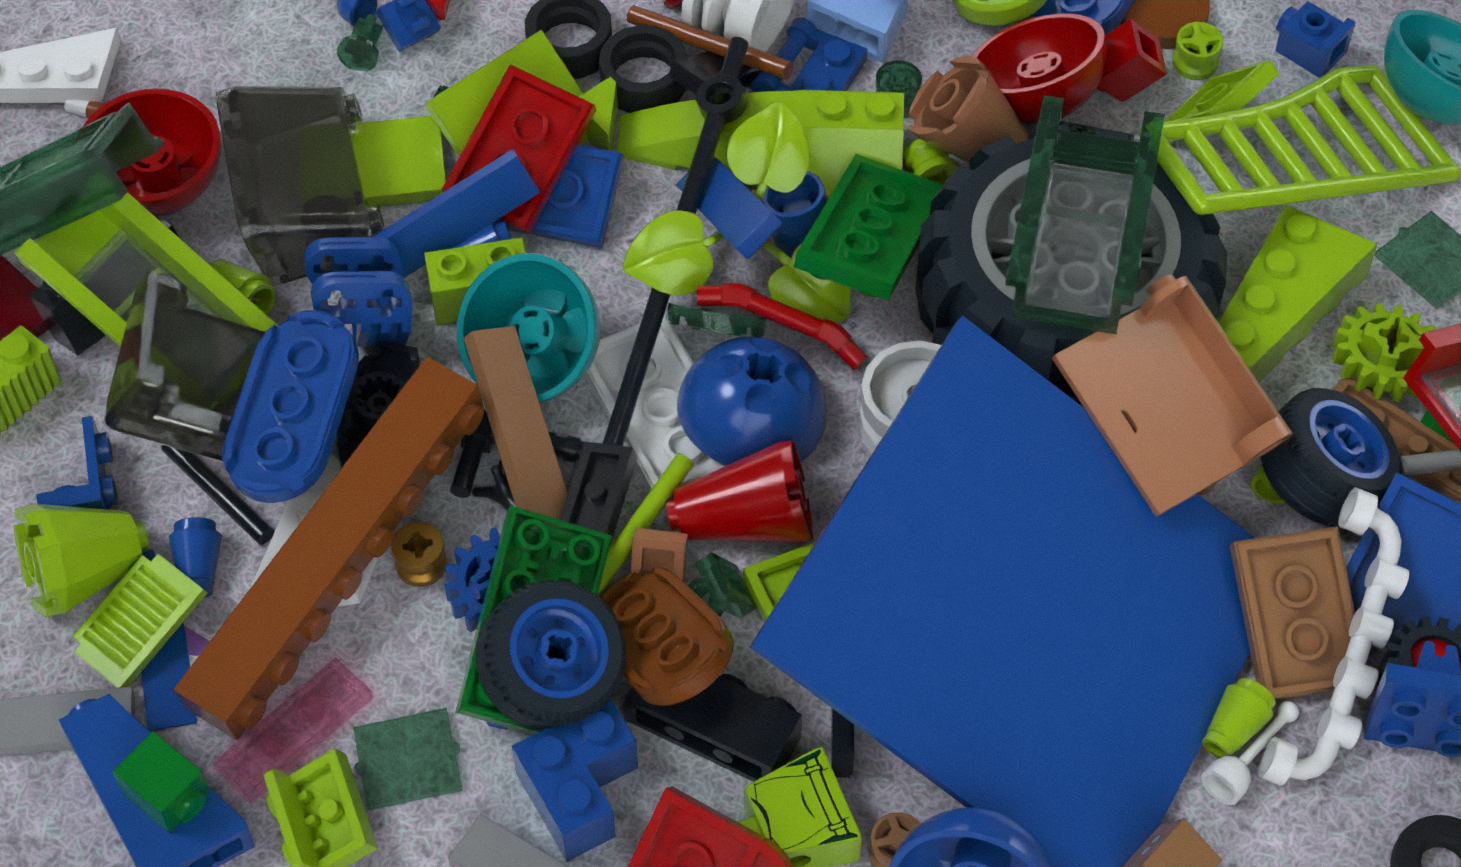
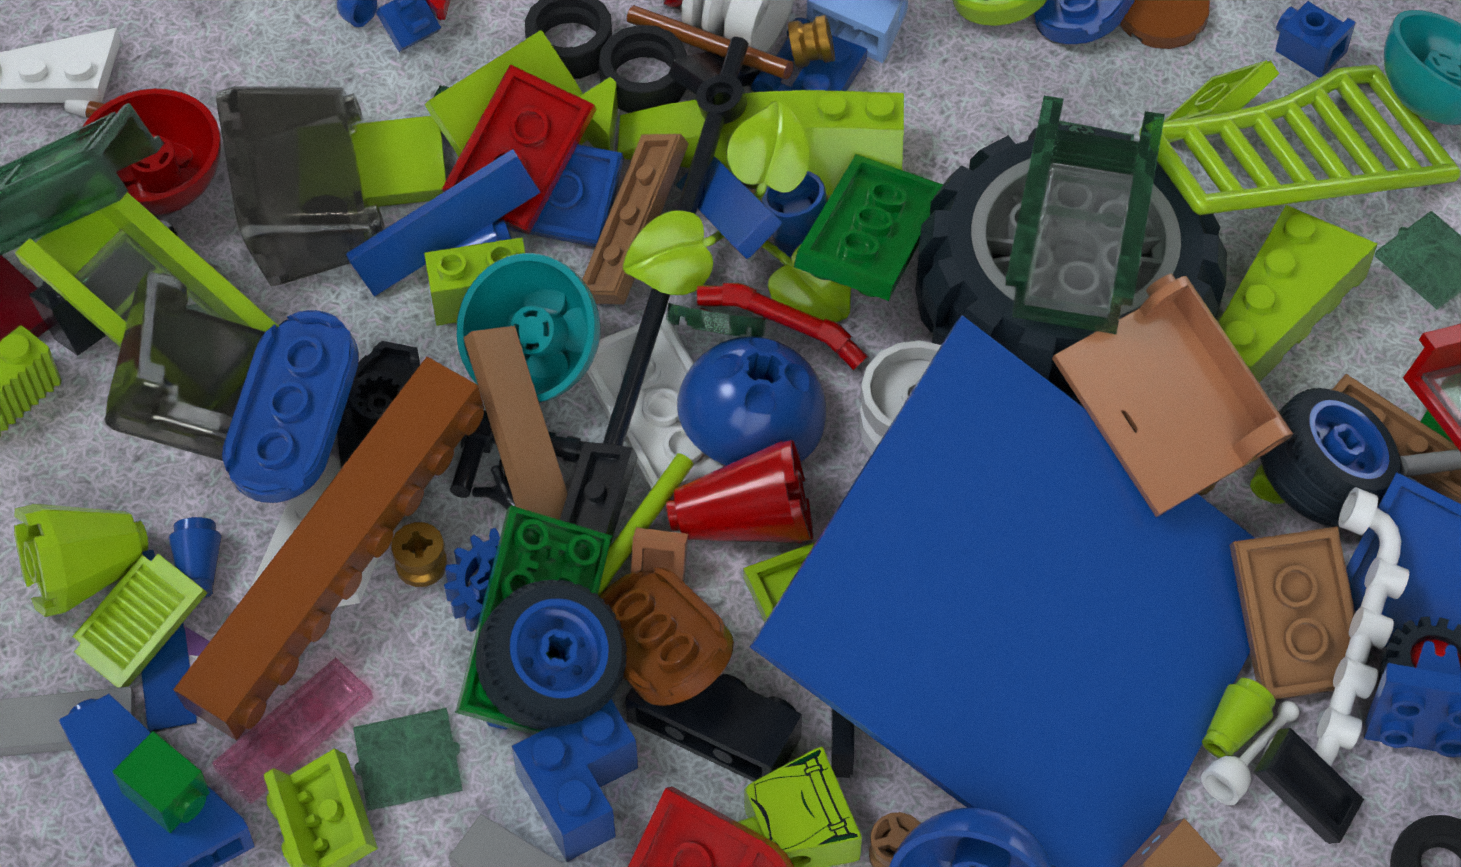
(101, 489): blue bracket -> none
(221, 494): black bar -> none
(252, 284): lime cone -> none
(359, 49): clear green piece -> none
(371, 300): blue piece -> none
(636, 204): none -> medium nougat tile
(725, 586): clear green tile -> none
(811, 41): none -> pearl gold wheel
(901, 78): clear green wheel -> none
(929, 161): lime wheel -> none
(964, 110): nougat cone -> none
(1049, 58): red piece -> none
(1132, 61): red brick -> none
(1207, 44): lime wheel -> none
(1309, 785): none -> black tile
(1379, 349): lime gear -> none

